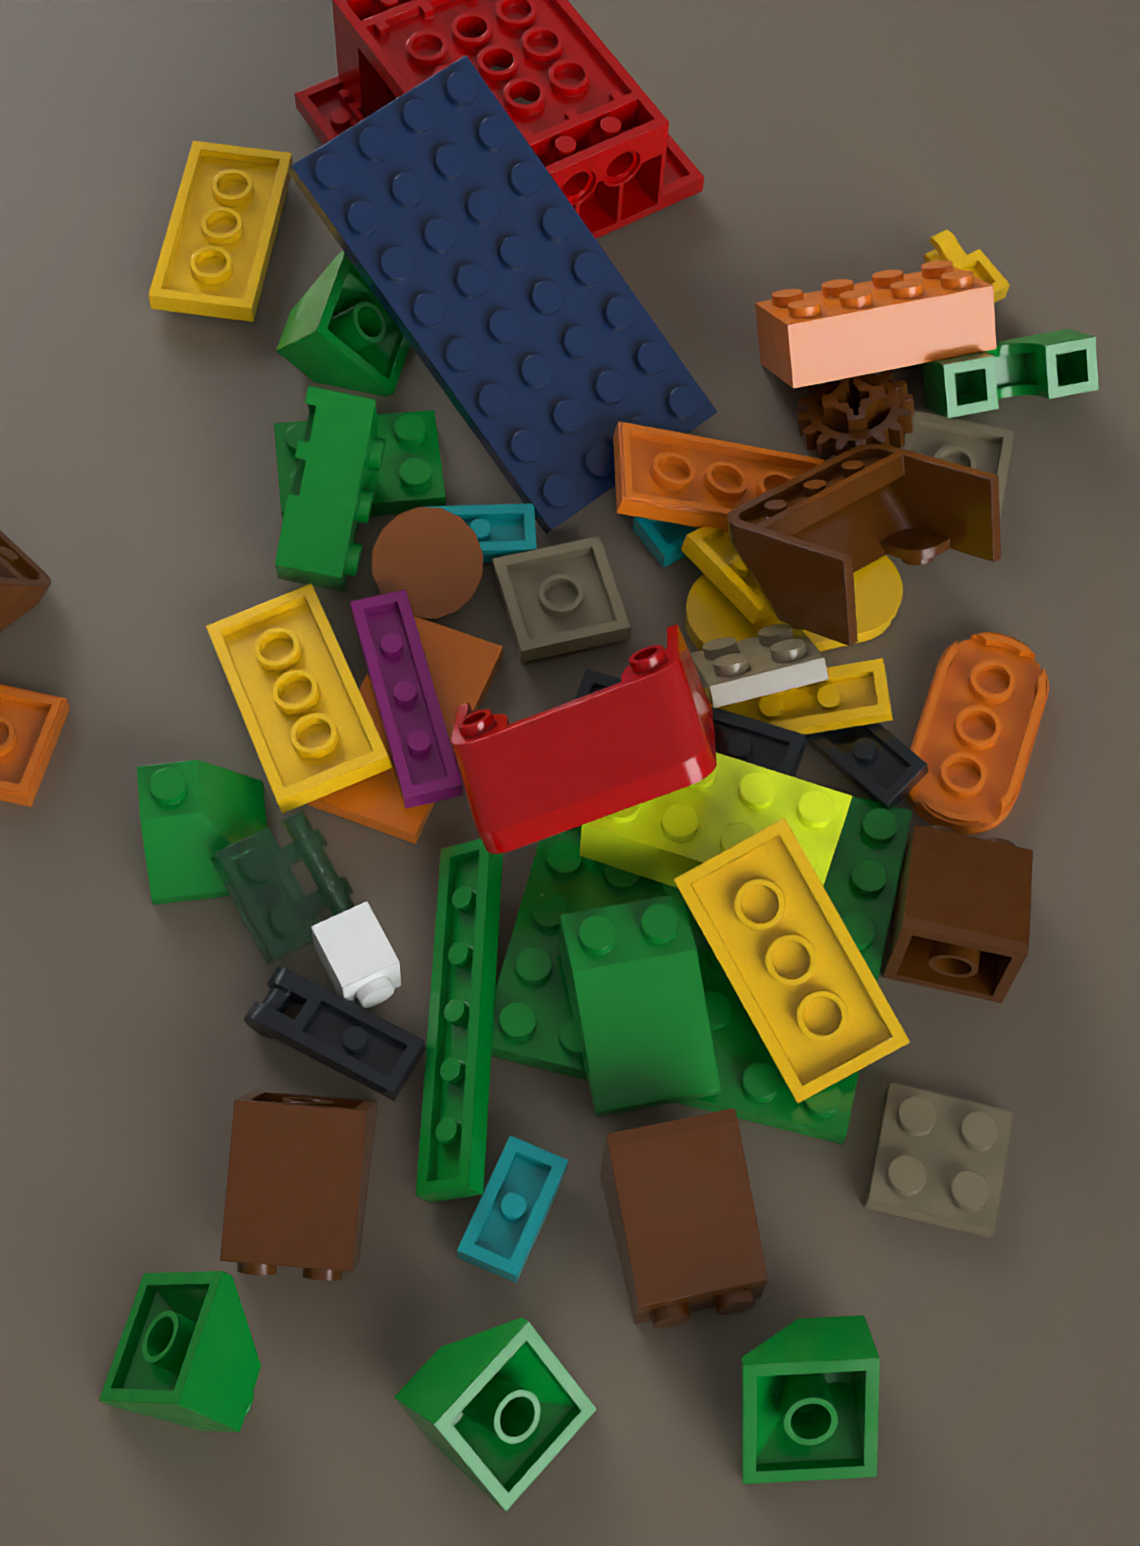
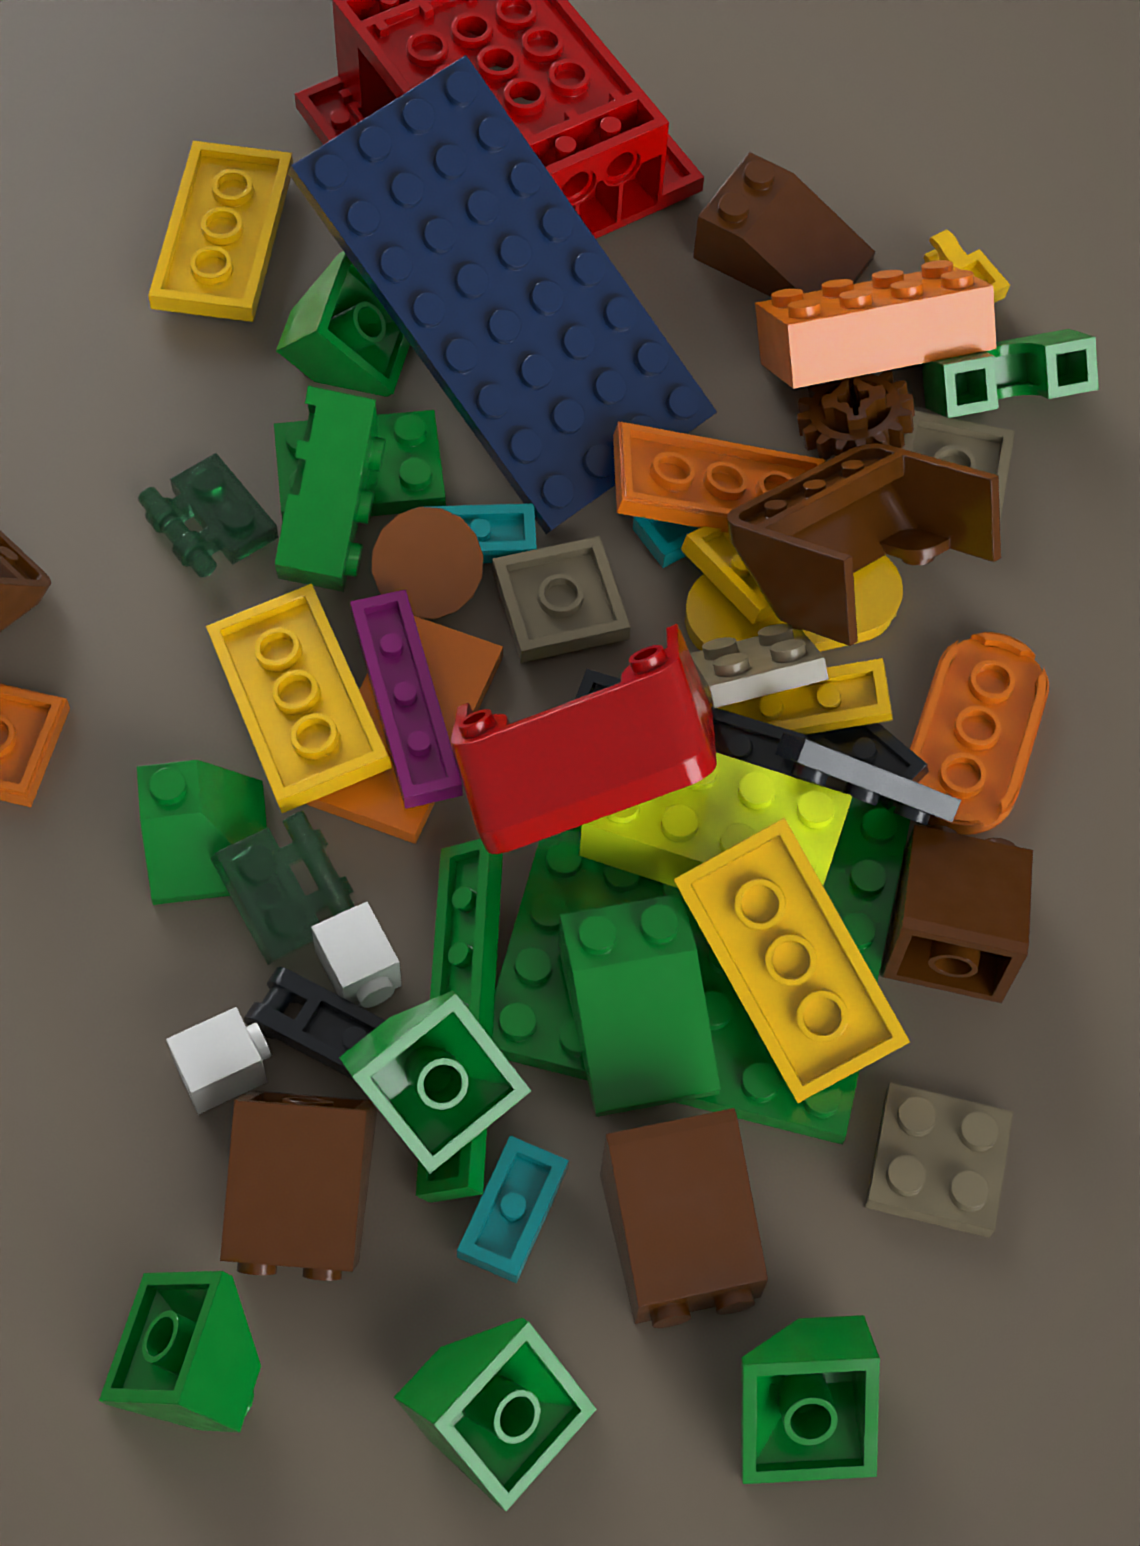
(219, 1059): none -> white brick
(221, 506): none -> clear green plate
(435, 1077): none -> green slope
(776, 232): none -> reddish brown slope
(865, 780): none -> plate

